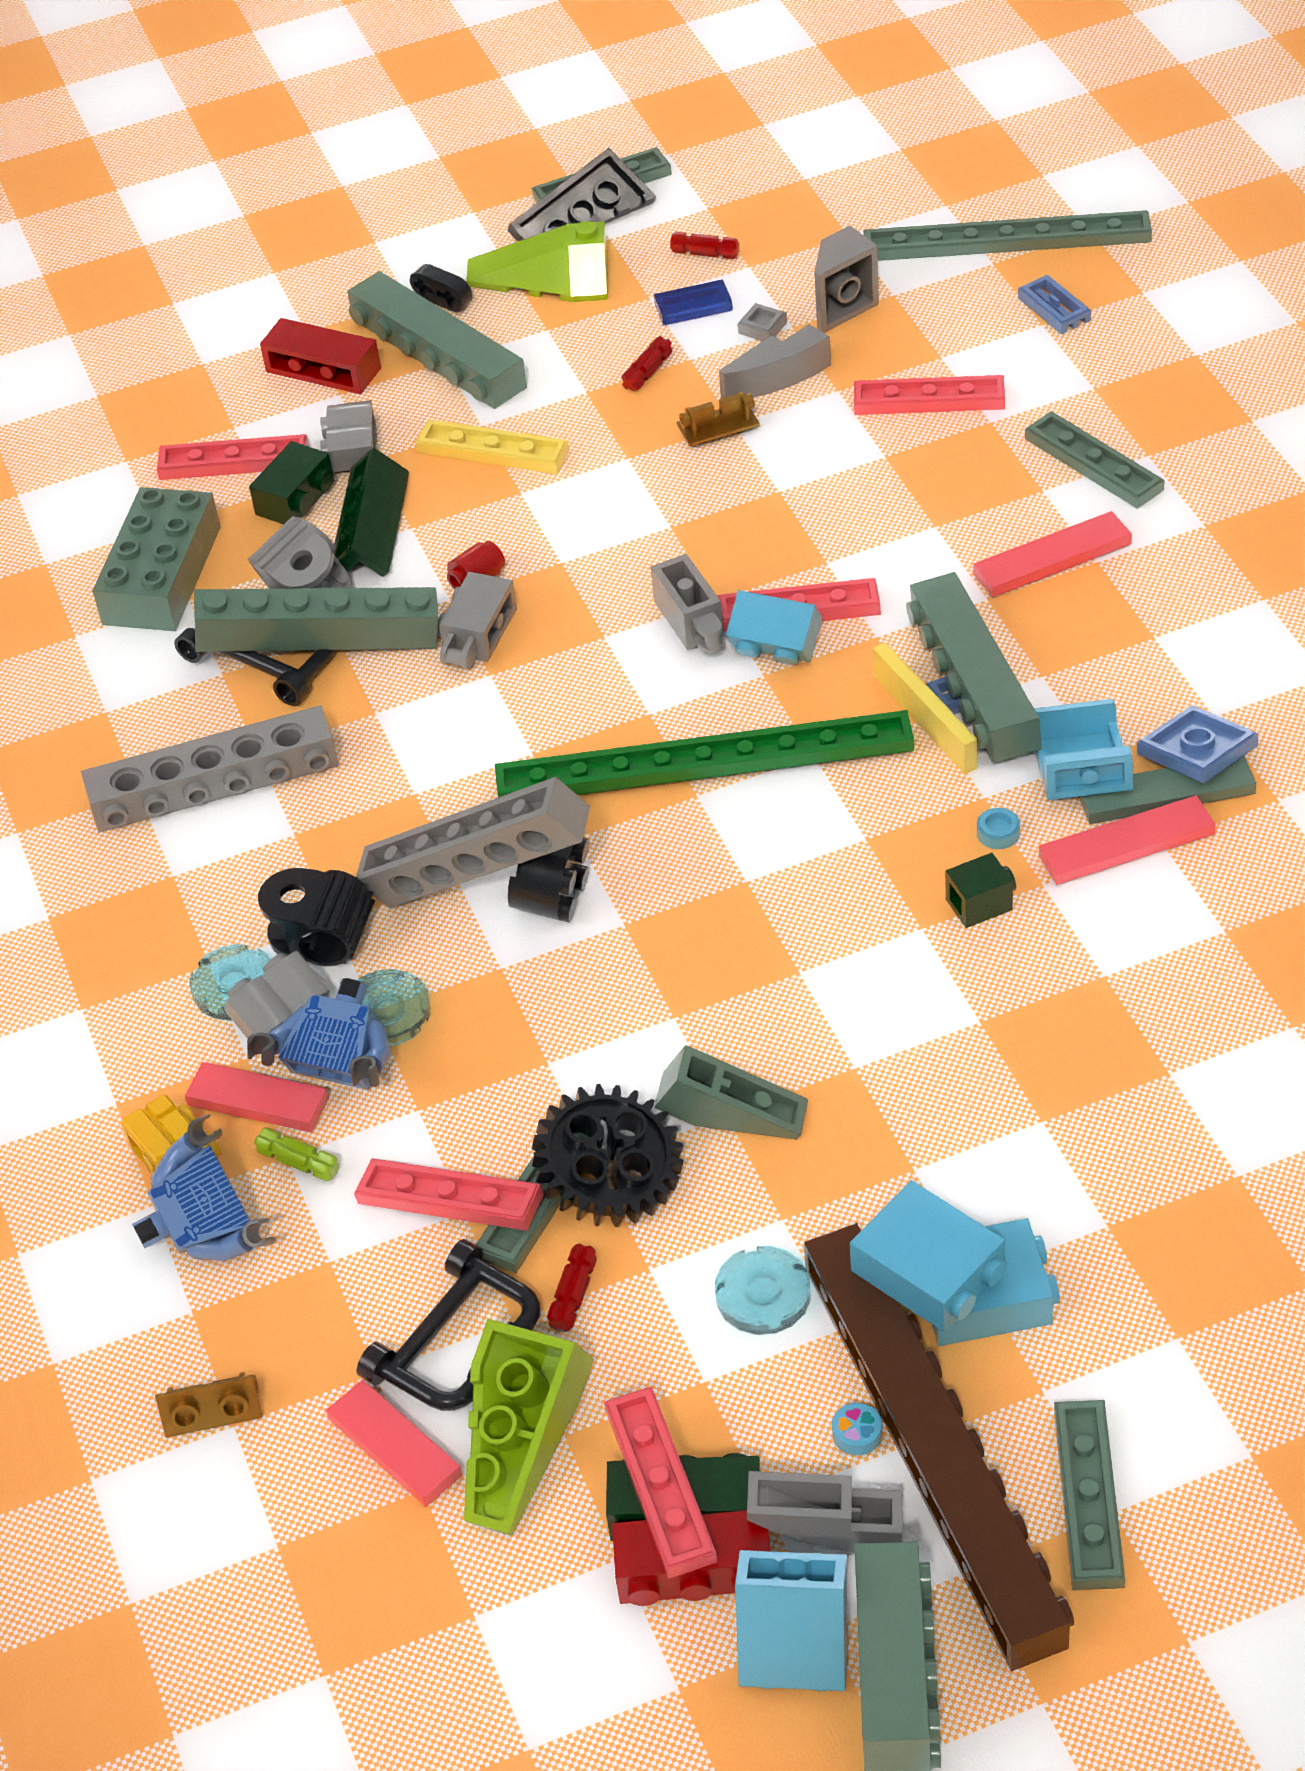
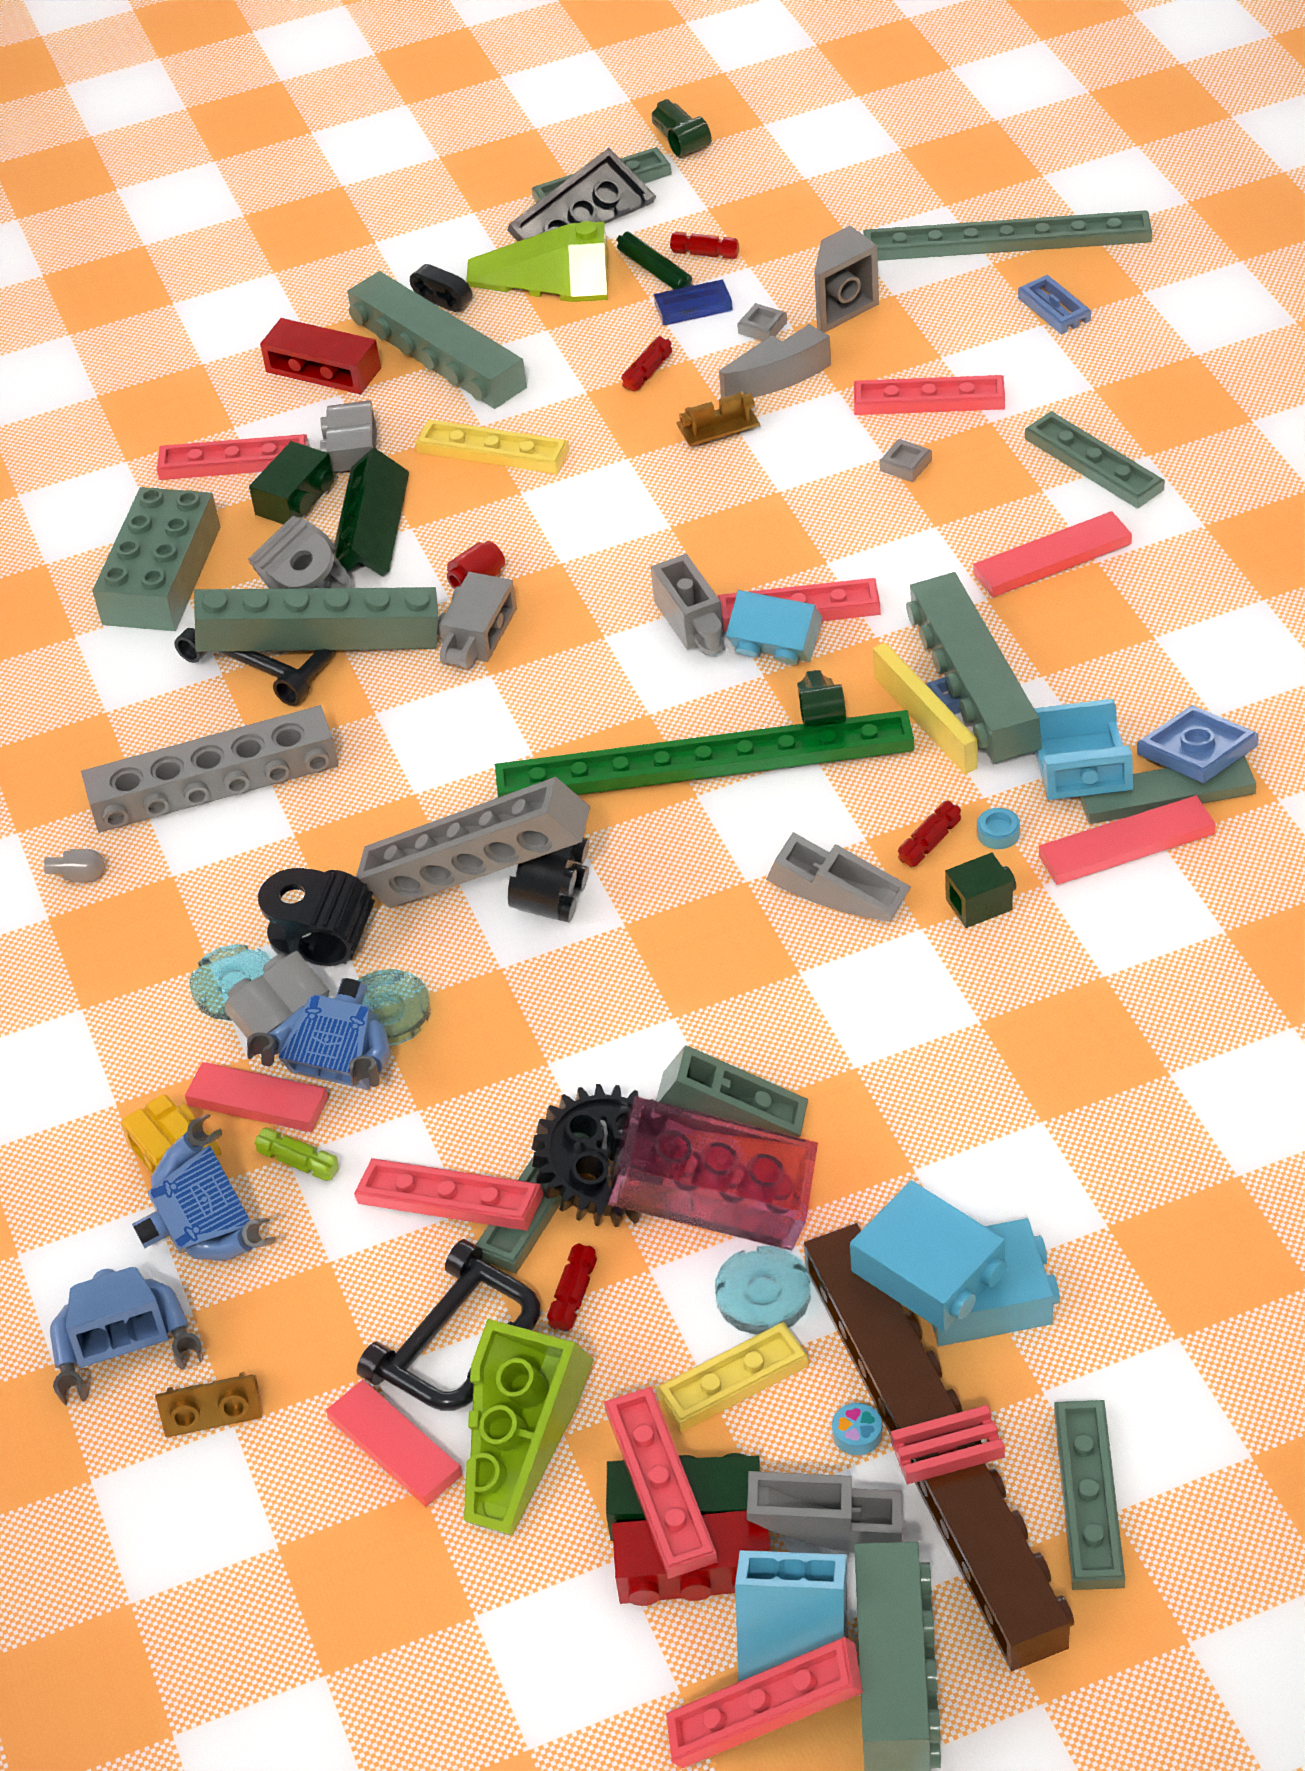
(76, 865): none -> light grey cylinder
(112, 1318): none -> medium blue torso
(653, 261): none -> dark green axle
(682, 131): none -> dark green piece
(713, 1173): none -> clear pink brick
(732, 1376): none -> light yellow tile
(764, 1702): none -> coral tile
(820, 699): none -> dark green piece
(836, 879): none -> light grey slope
(905, 460): none -> light grey tile
(929, 833): none -> red axle
(944, 1436): none -> coral tile

